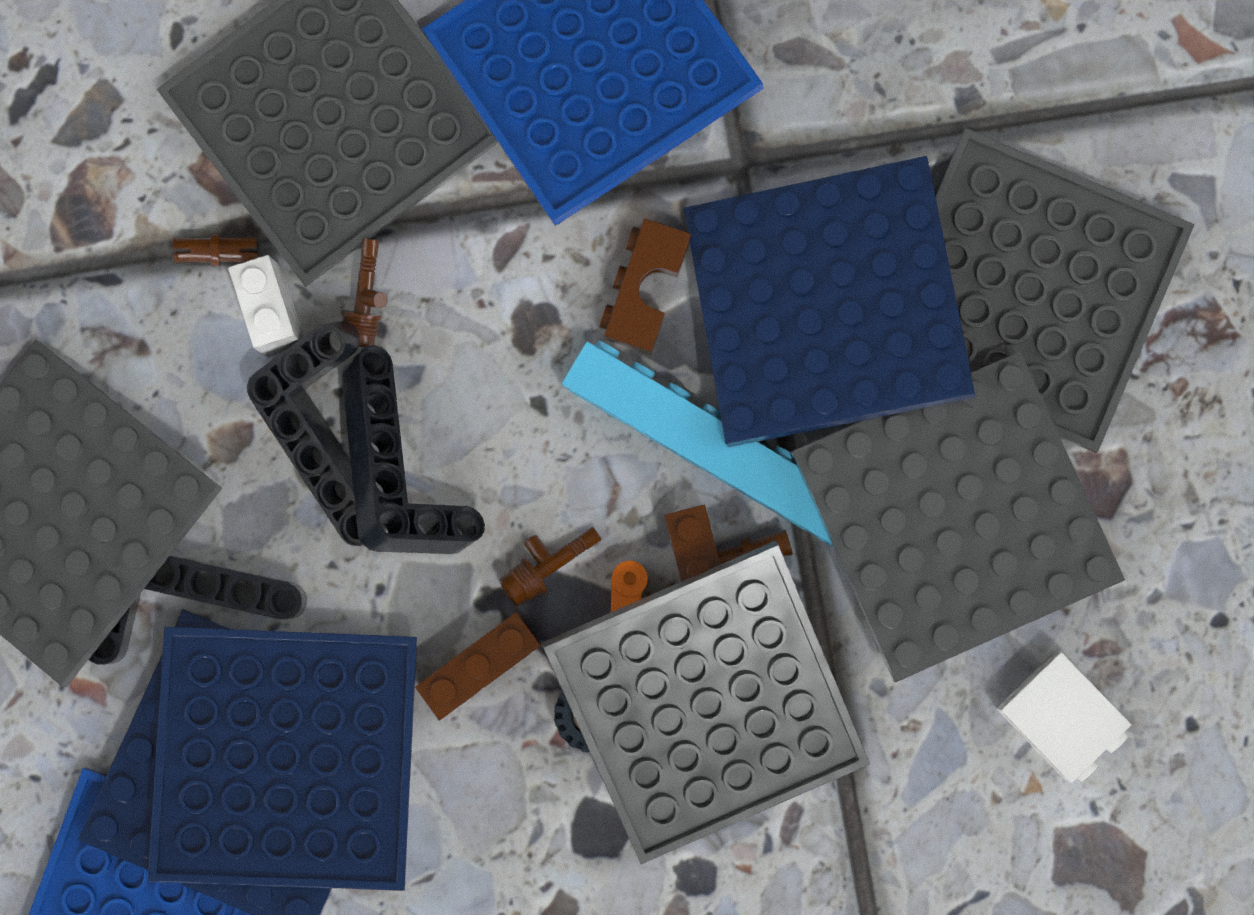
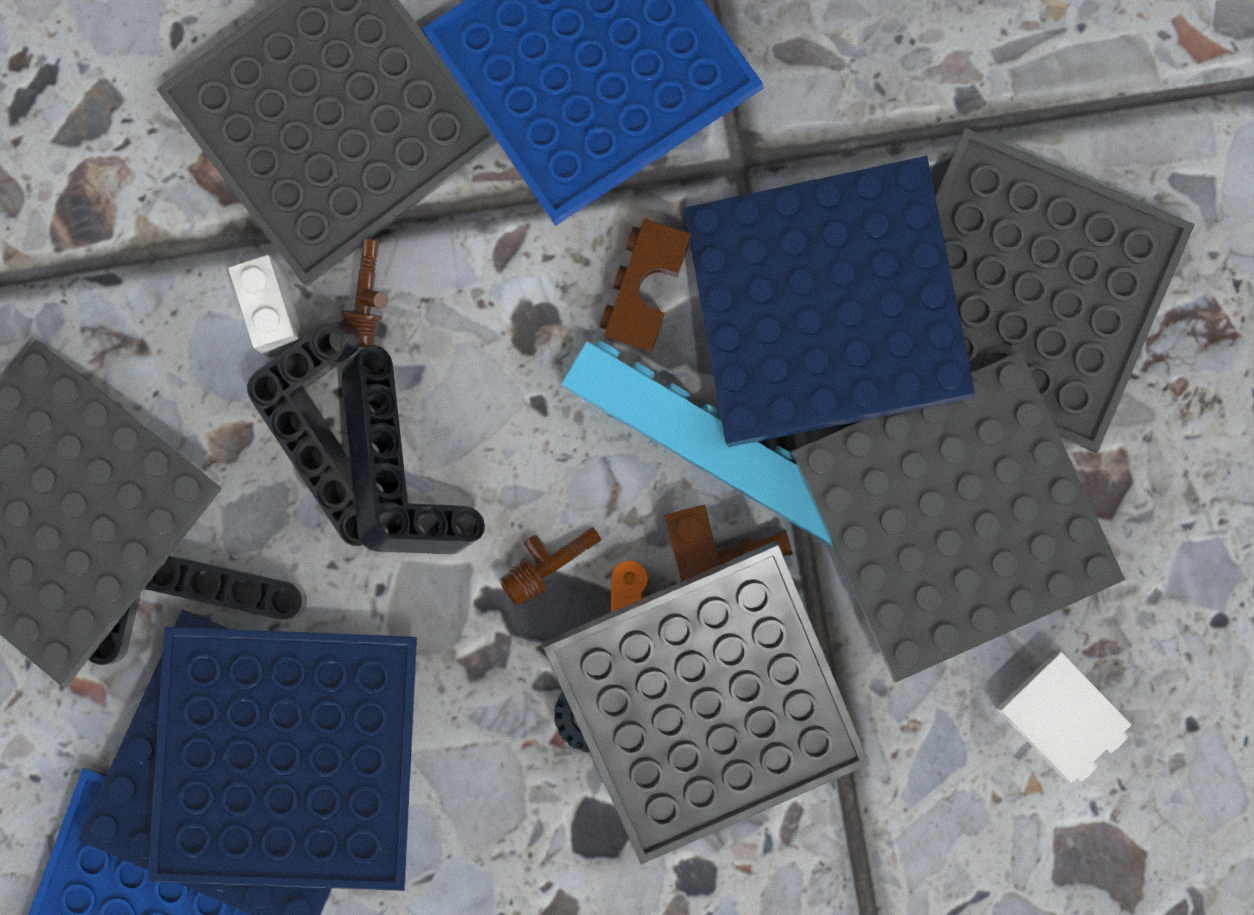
(214, 249): reddish brown pin -> none
(478, 666): reddish brown arch -> none

